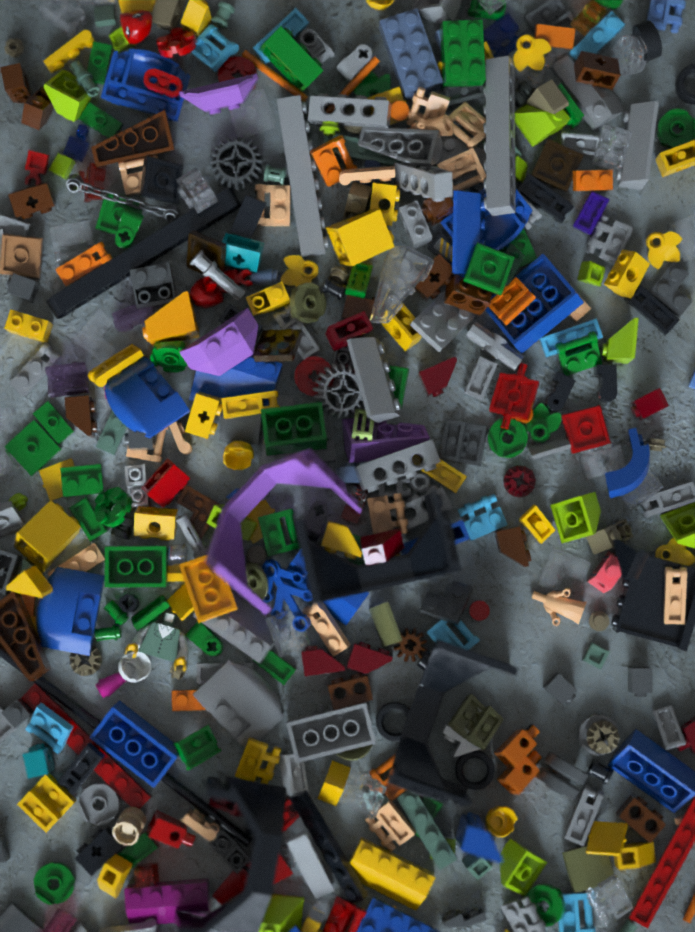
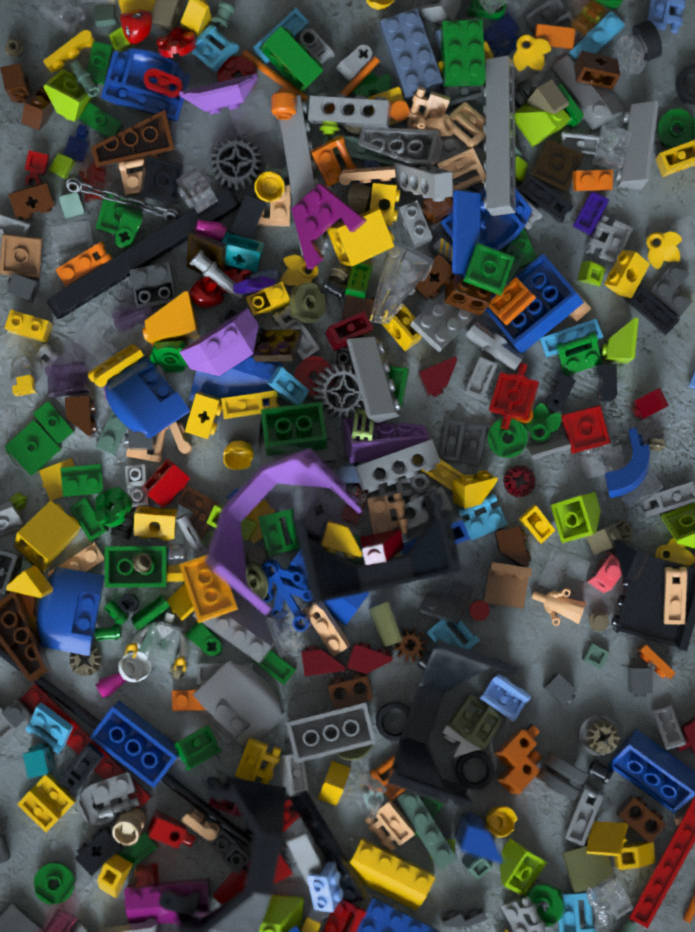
(24, 376): none -> leg
(71, 205): none -> slope
(113, 788): none -> light grey plate
(142, 562): none -> dark tan plate
(167, 655): none -> clear brick
(179, 902): none -> black leg
(212, 229): none -> dark pink cone
(250, 286): none -> dark purple slope
(269, 186): none -> yellow hair
(284, 104): none -> orange head
(288, 387): none -> medium azure slope
(318, 213): none -> magenta wing
(326, 888): none -> light blue bracket
(473, 489): none -> yellow slope
(505, 696): none -> light blue bracket
(507, 585): none -> medium nougat bracket
(661, 667): none -> orange plate

